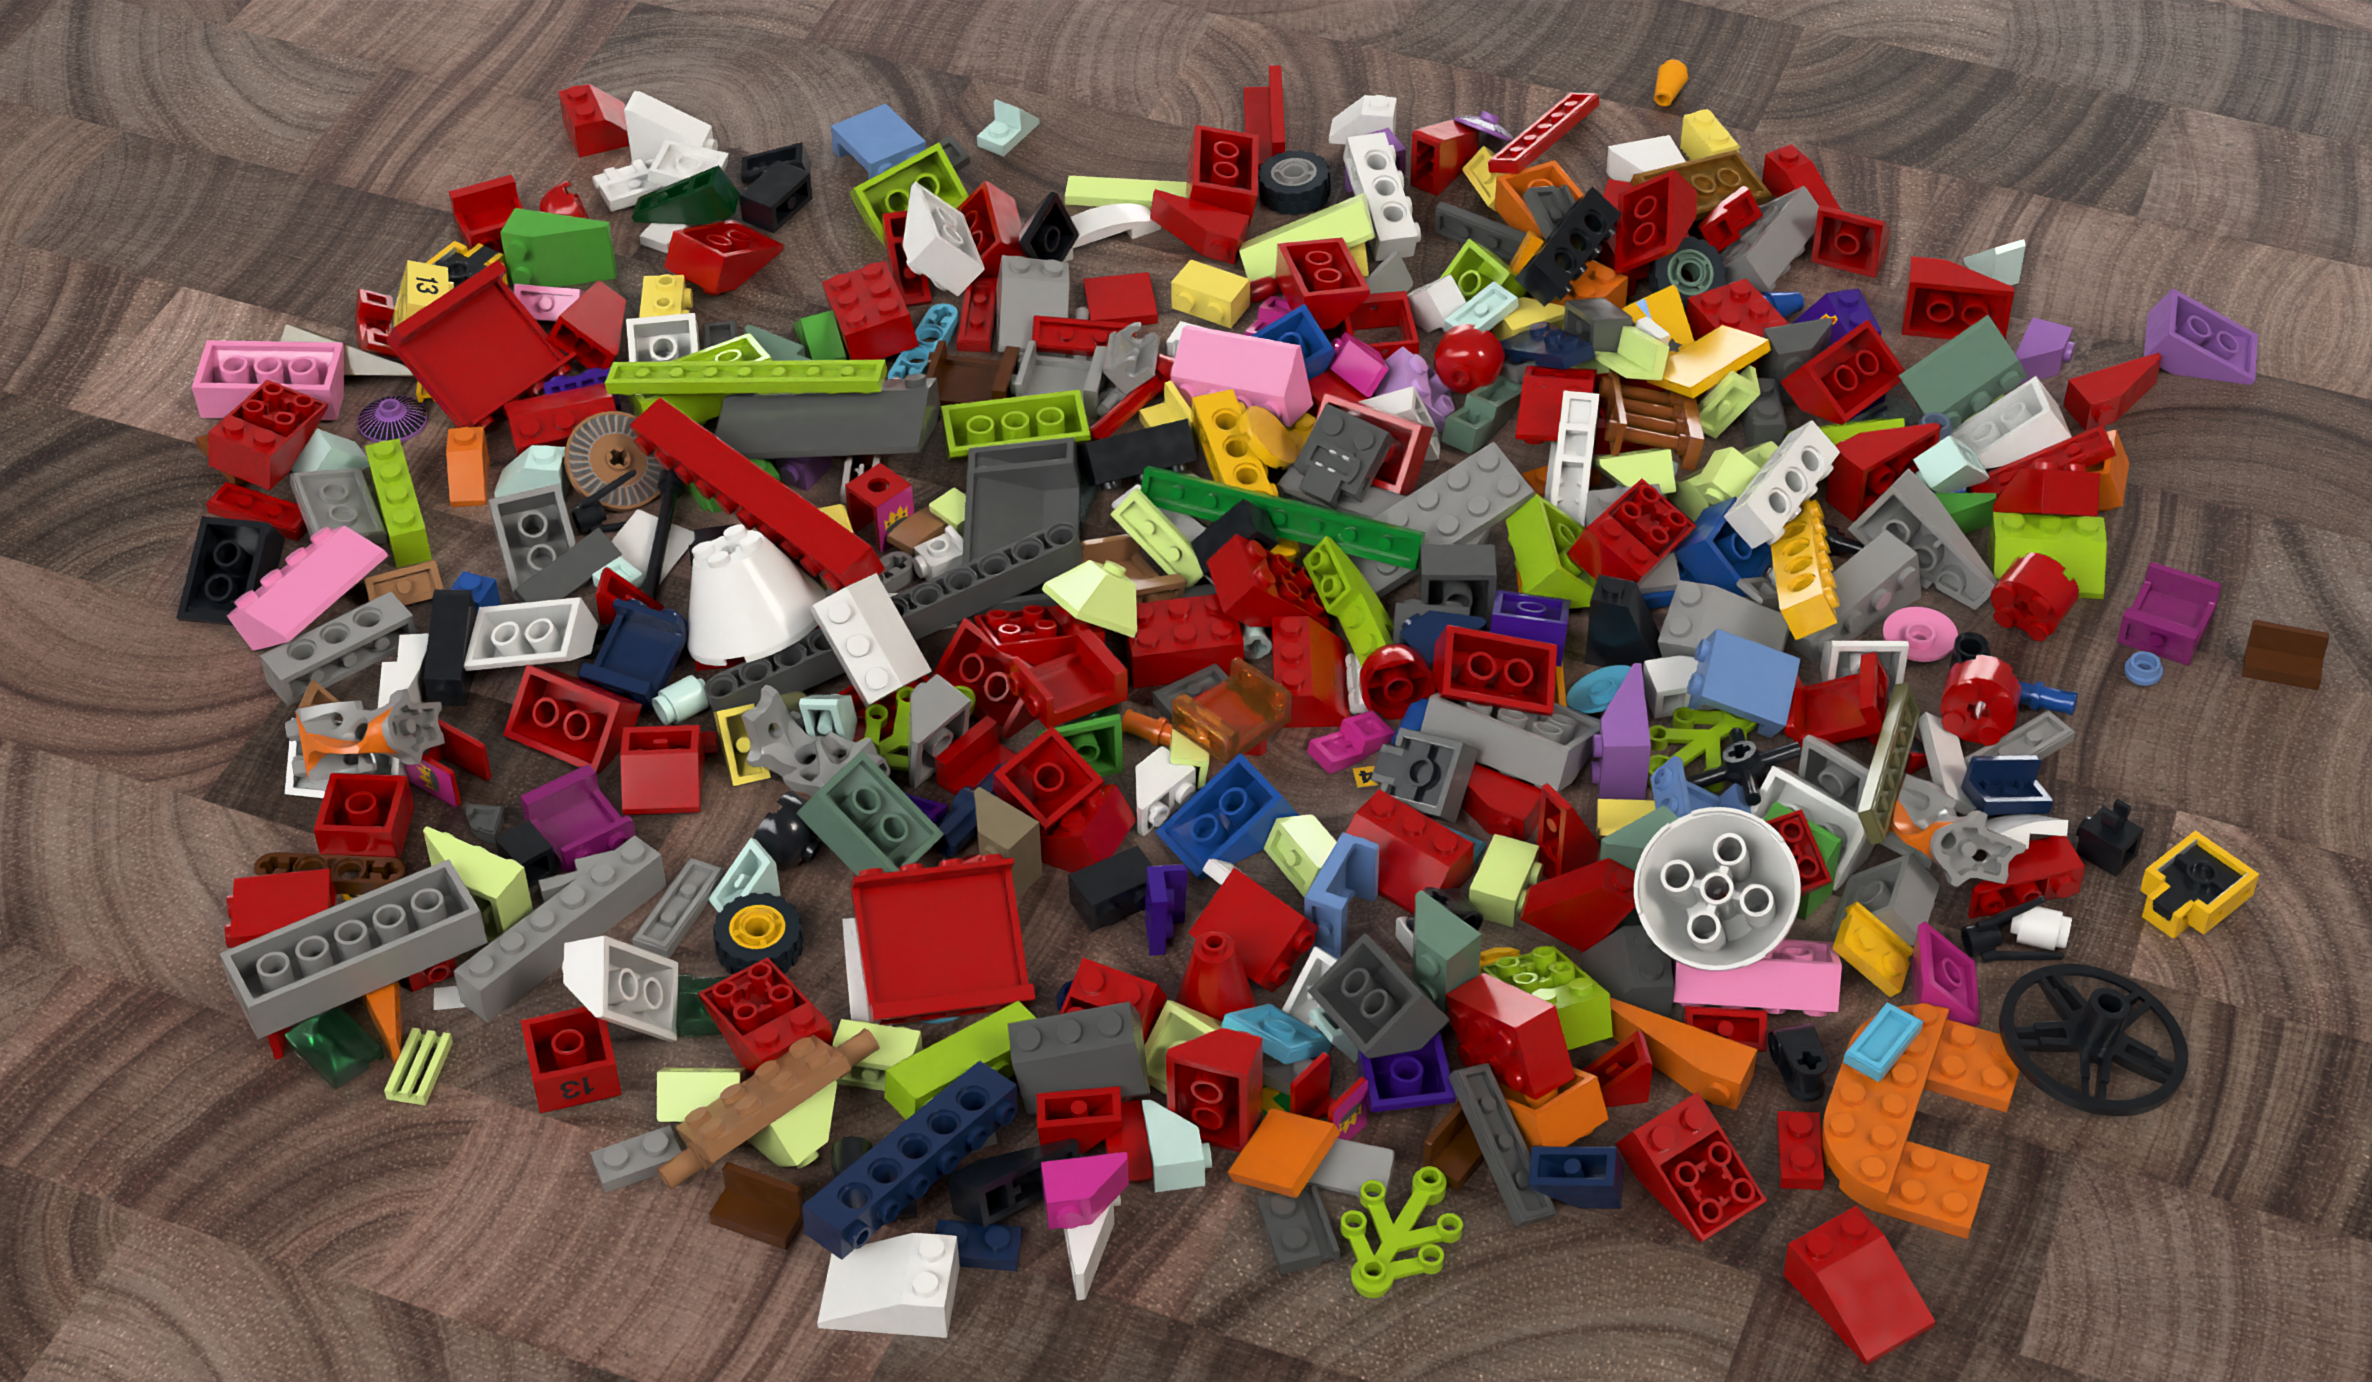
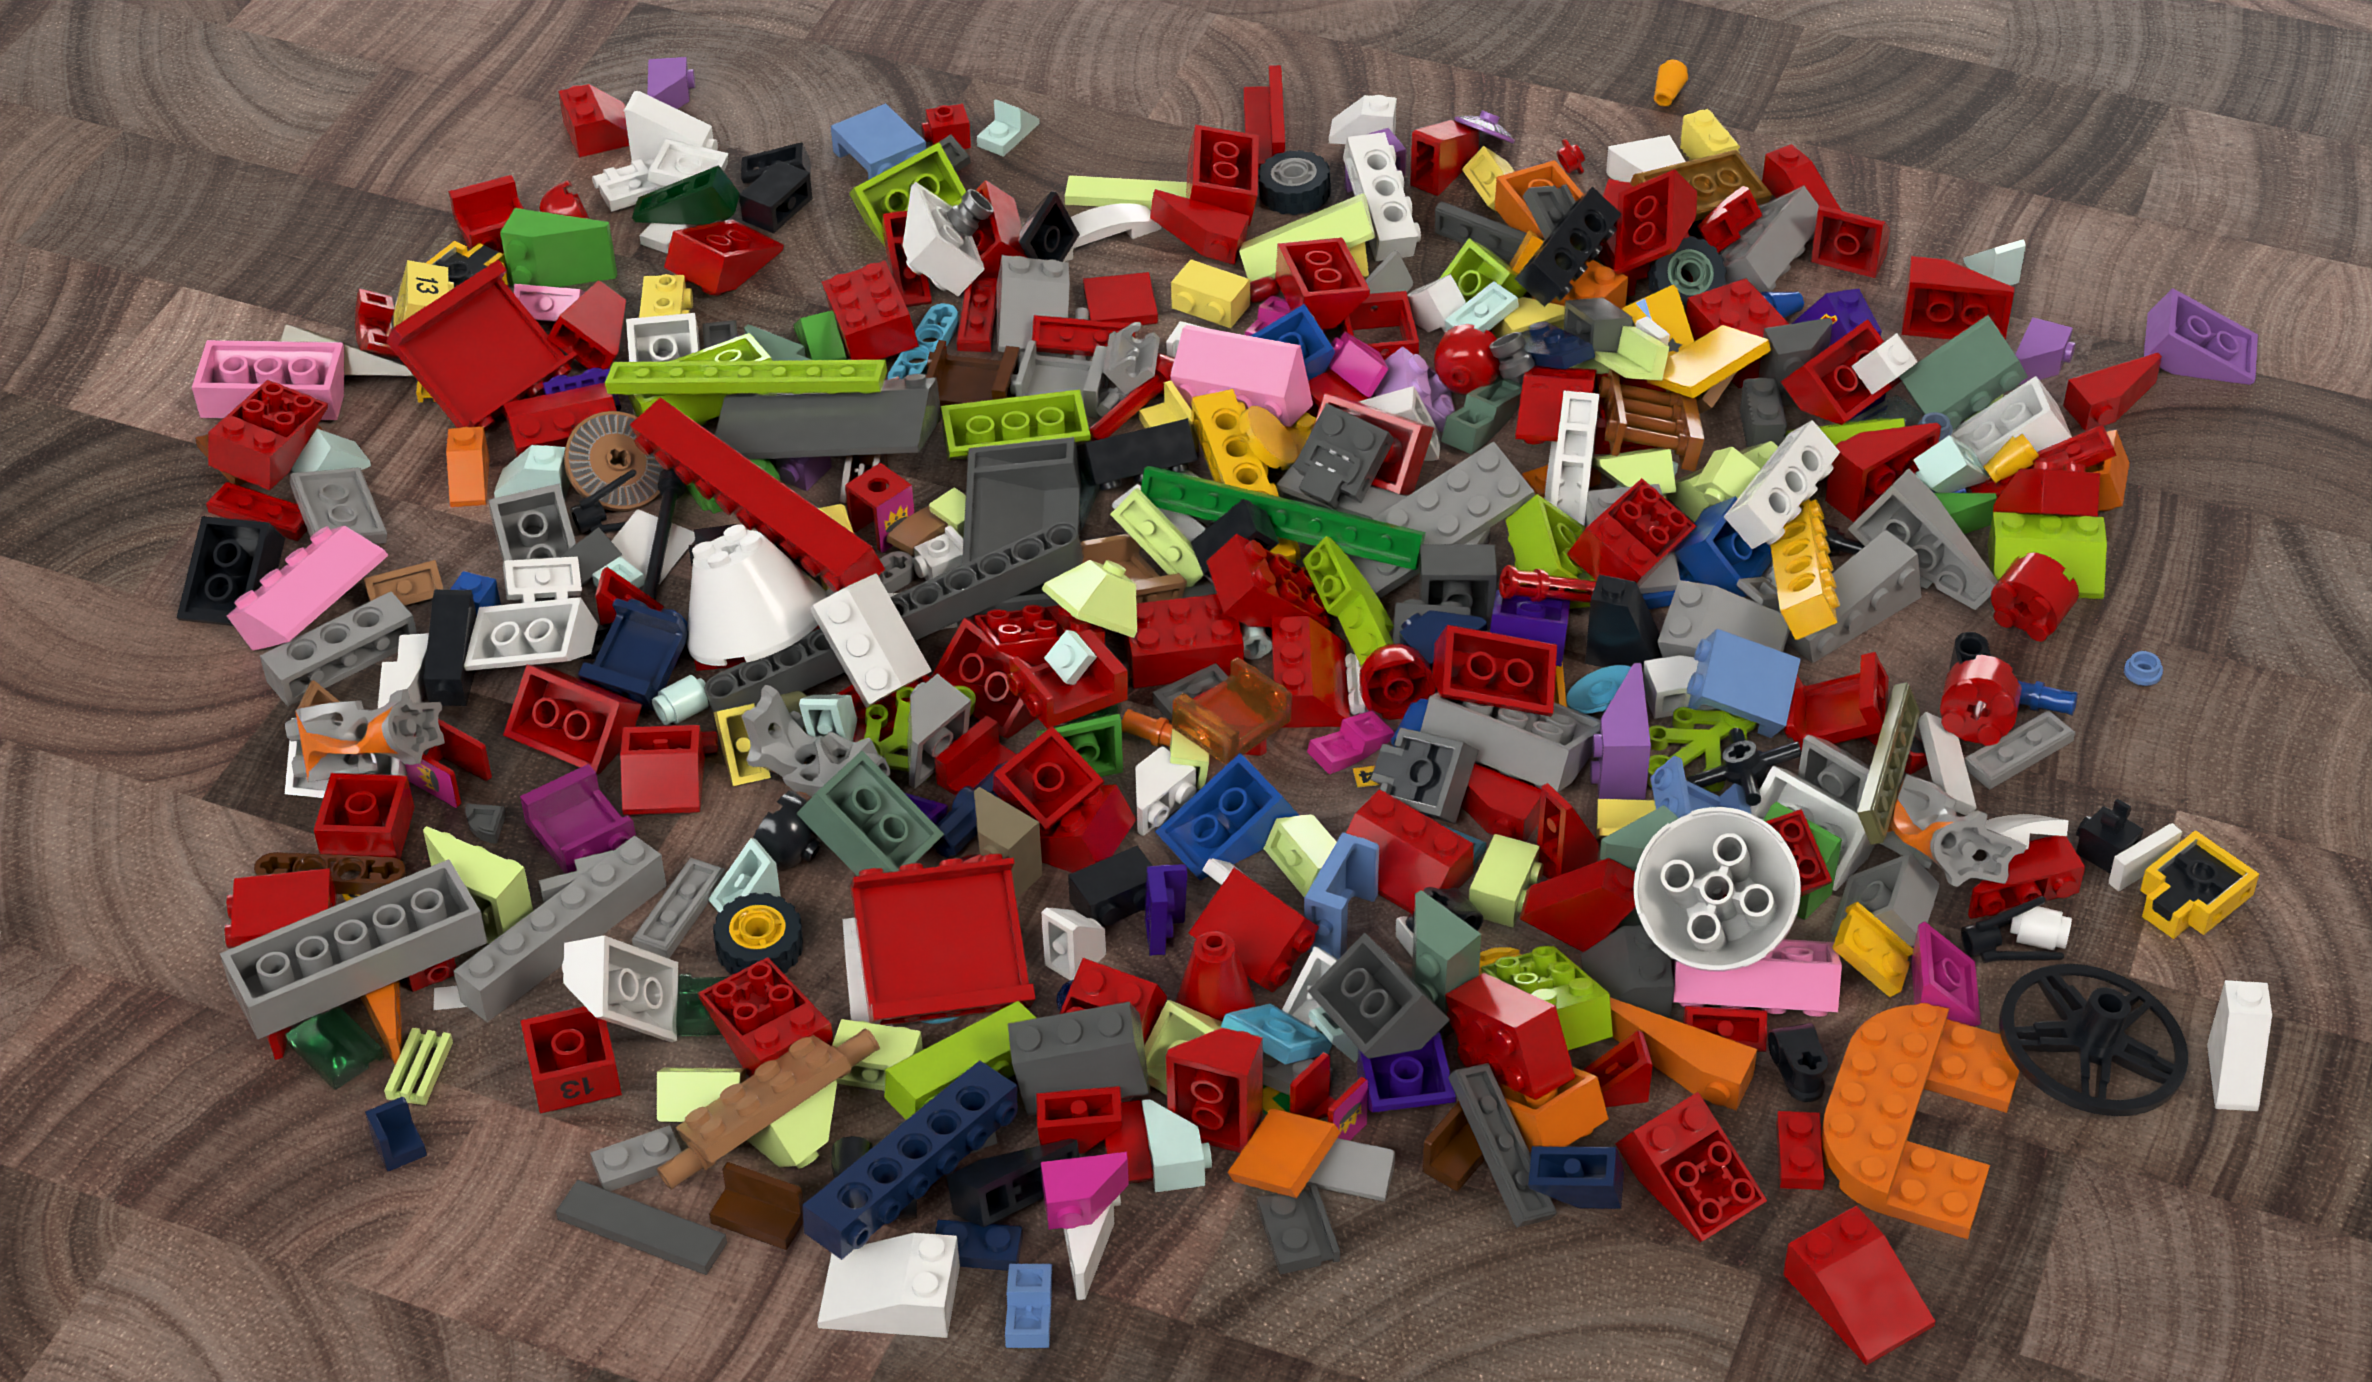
(392, 418): dish -> none
(395, 1134): none -> dark blue panel
(398, 503): lime brick -> none
(530, 850): black brick -> none
(542, 578): none -> white plate
(642, 1227): none -> dark grey tile
(670, 80): none -> medium lavender slope
(946, 121): none -> red brick
(970, 212): none -> flat silver wheel
(1028, 1306): none -> medium blue slope
(1069, 939): none -> white slope
(1070, 657): none -> light aqua plate
(1398, 1236): lime plant -> none
(1512, 355): none -> flat silver wheel
(1541, 586): none -> red pin
(1543, 133): red tile -> none
(1571, 157): none -> red plate
(1728, 400): yellowish green panel -> none
(1844, 659): white slope -> none
(1883, 1042): medium azure tile -> none
(1884, 363): none -> white slope
(1927, 631): bright pink dish -> none
(2006, 785): dark blue bracket -> none
(2013, 455): none -> yellow cone
(2132, 862): none -> white tile
(2169, 613): magenta panel -> none
(2239, 1045): none -> white slope
(2285, 654): reddish brown panel -> none

